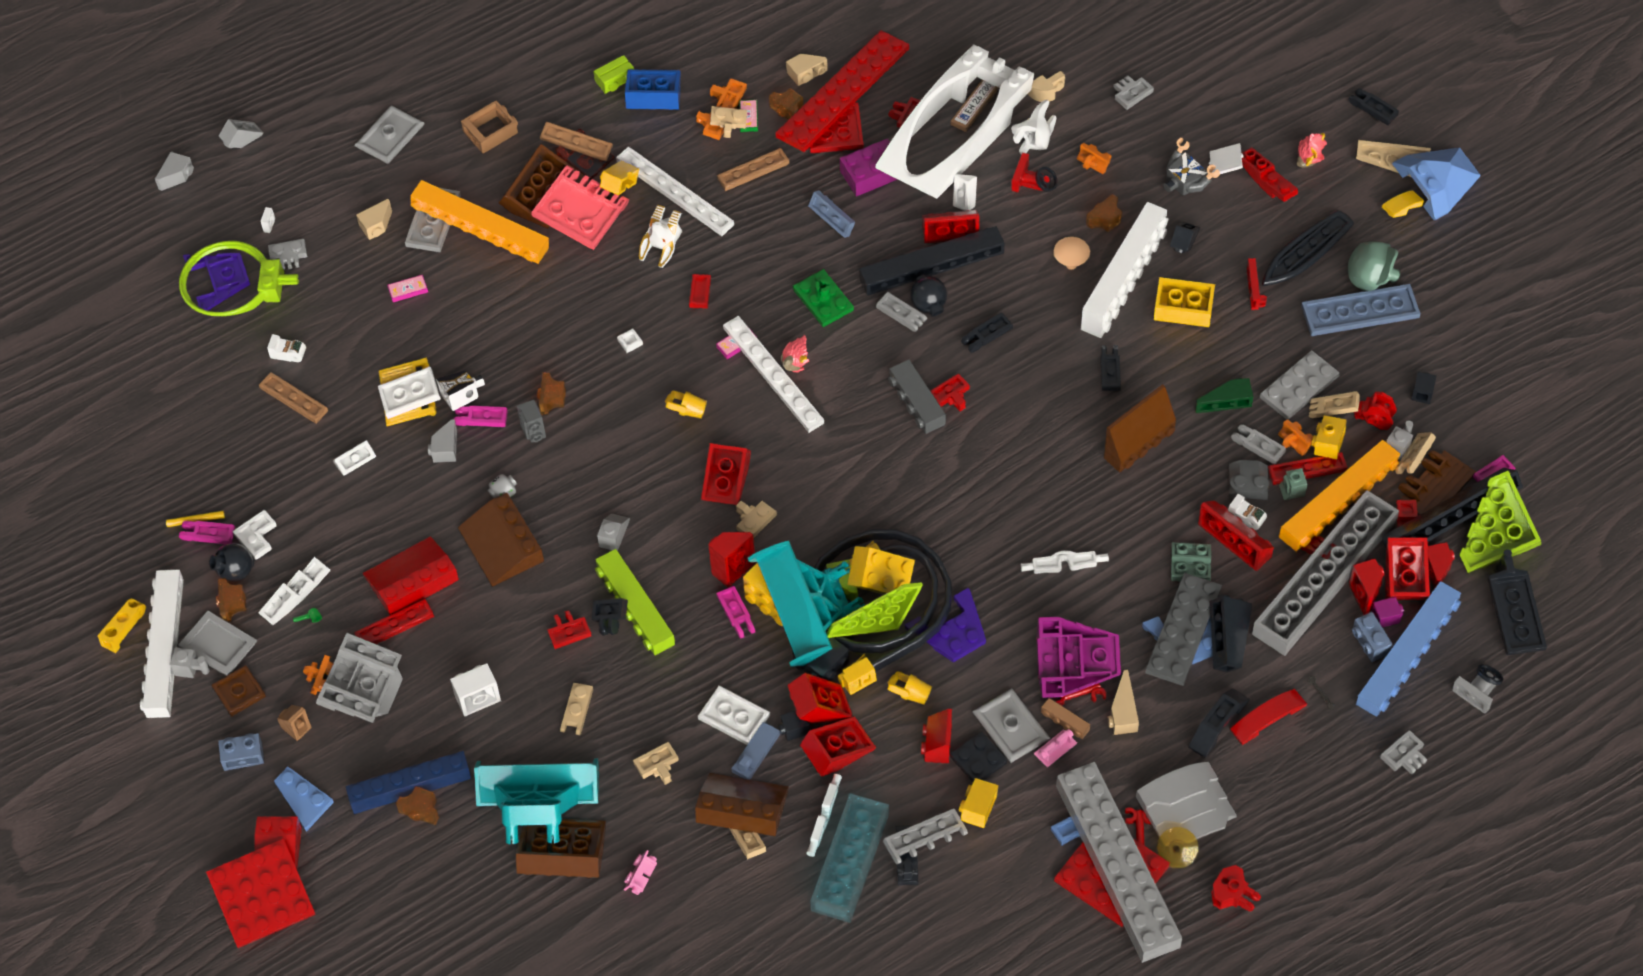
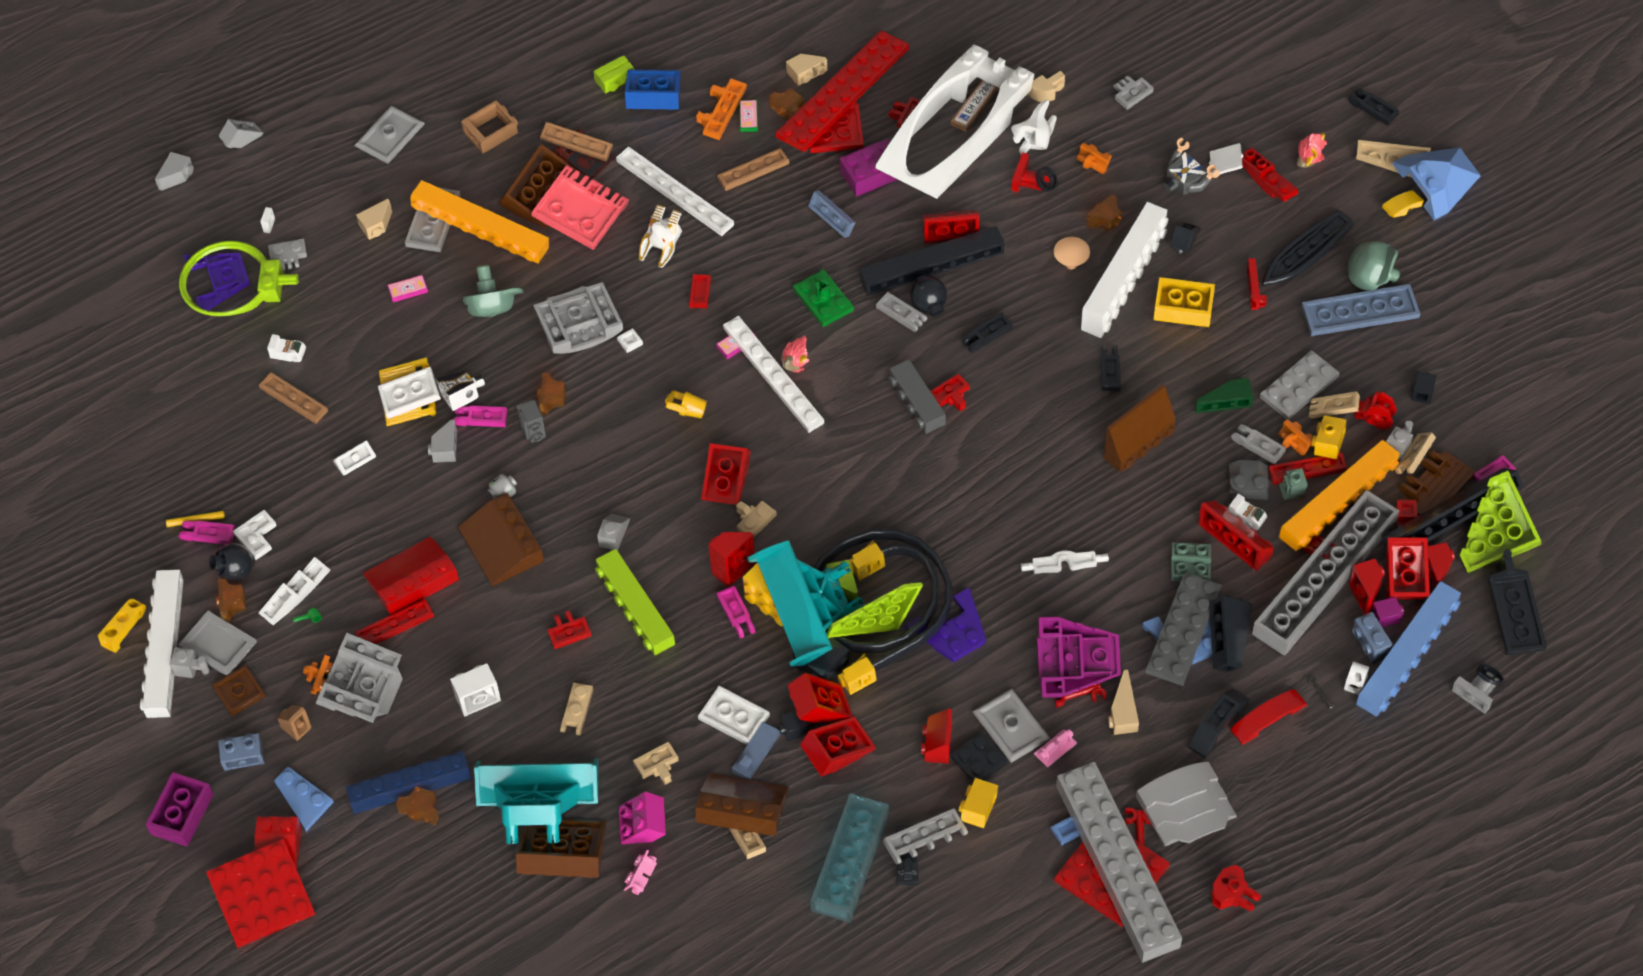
(179, 809): none -> magenta brick
(489, 300): none -> sand green piece
(579, 319): none -> light grey slope
(608, 614): black hinge -> none
(619, 177): yellow brick -> none
(642, 819): none -> dark pink slope
(728, 119): tan hinge -> none
(823, 819): white piece -> none
(879, 570): yellow brick -> none
(914, 690): yellow piece -> none
(964, 191): white slope -> none
(1065, 718): medium nougat piece -> none
(1185, 840): clear yellow dish -> none
(1357, 677): none -> white leg
(1404, 753): light grey hinge -> none

